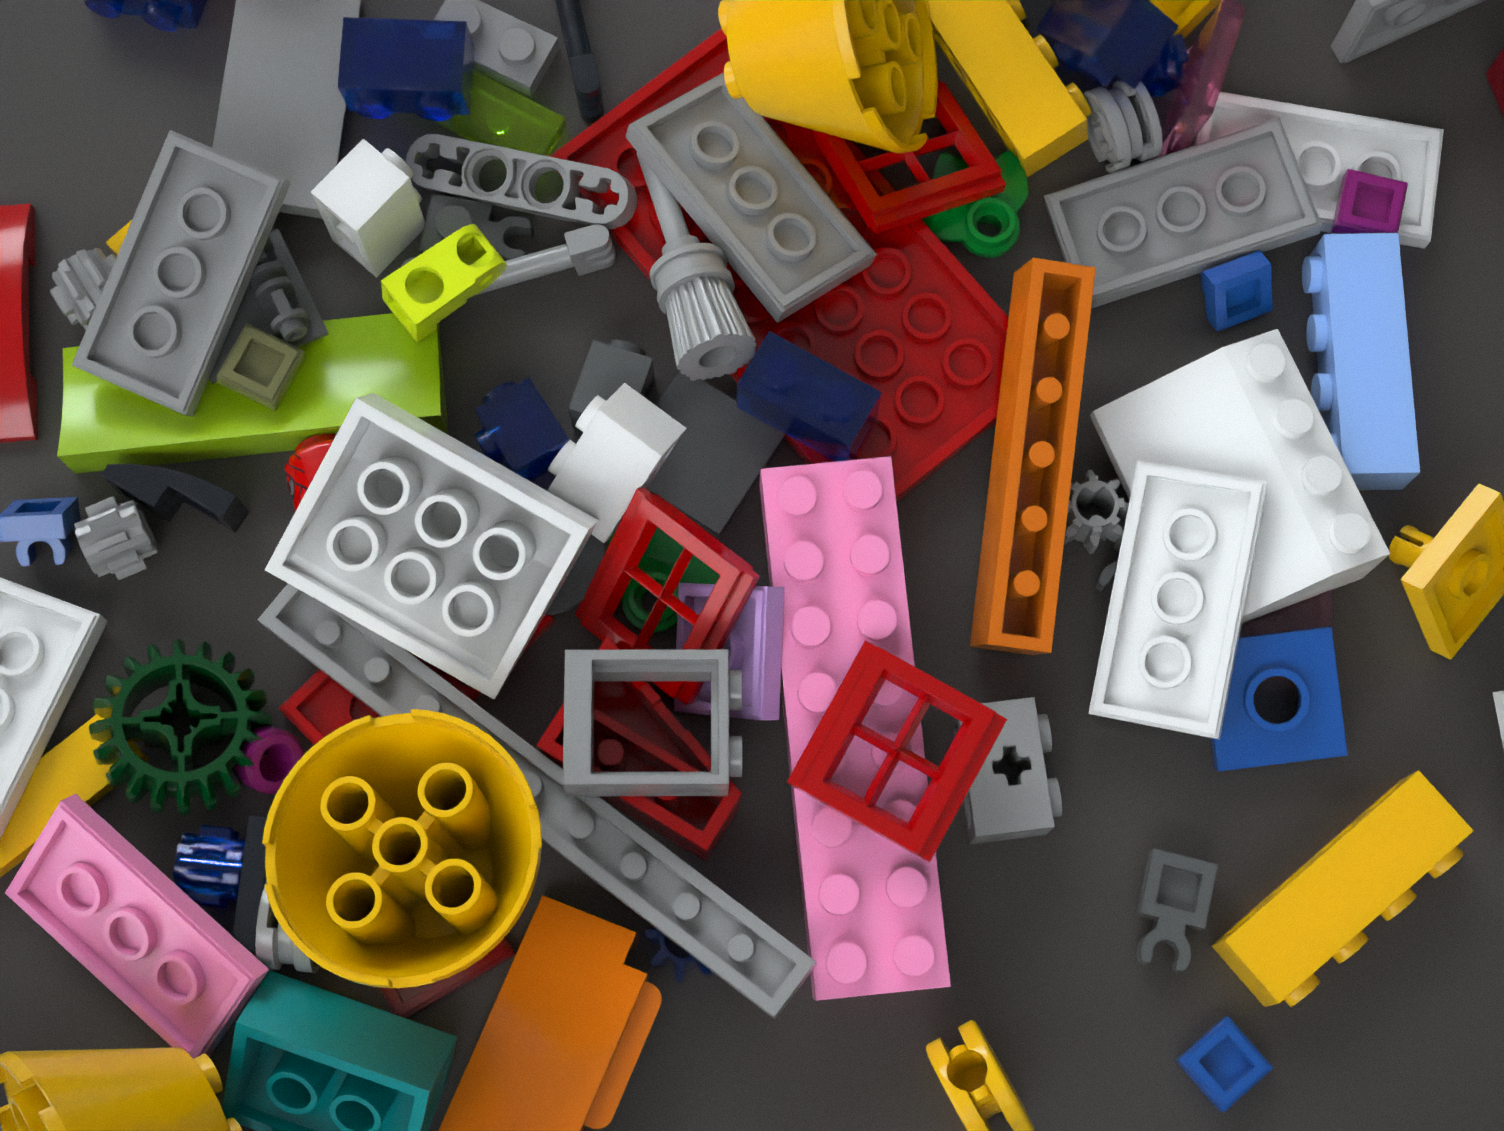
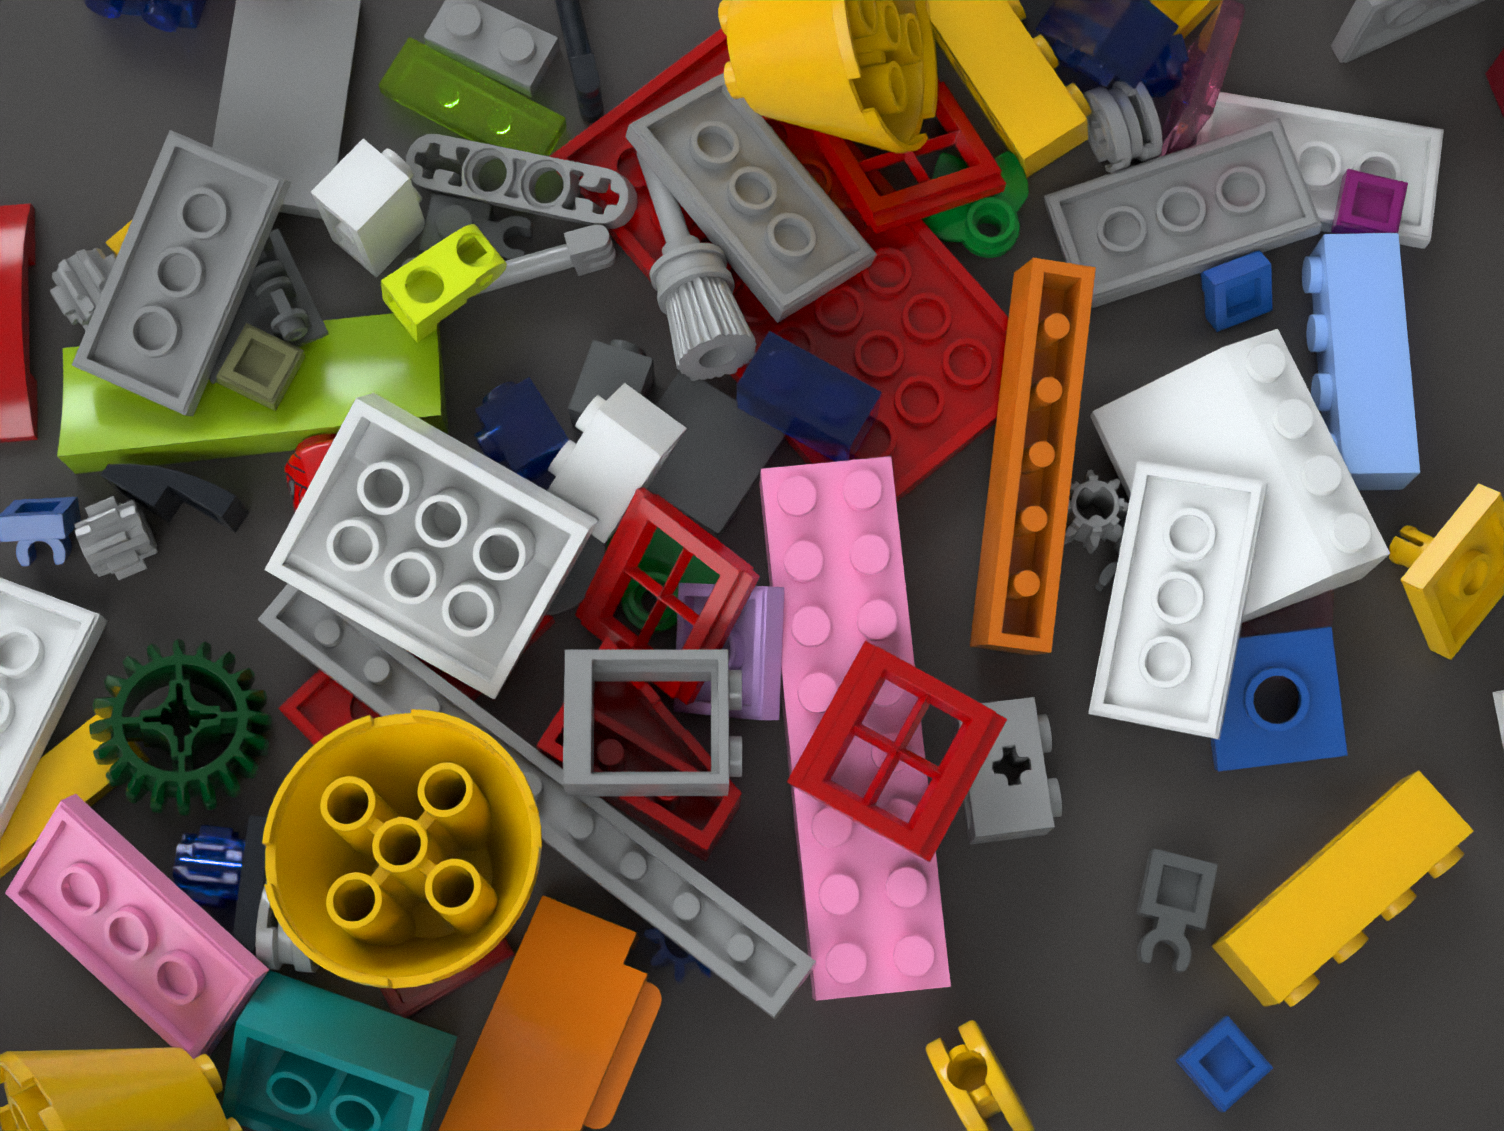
(272, 768): magenta piece -> none
(406, 67): clear blue brick -> none

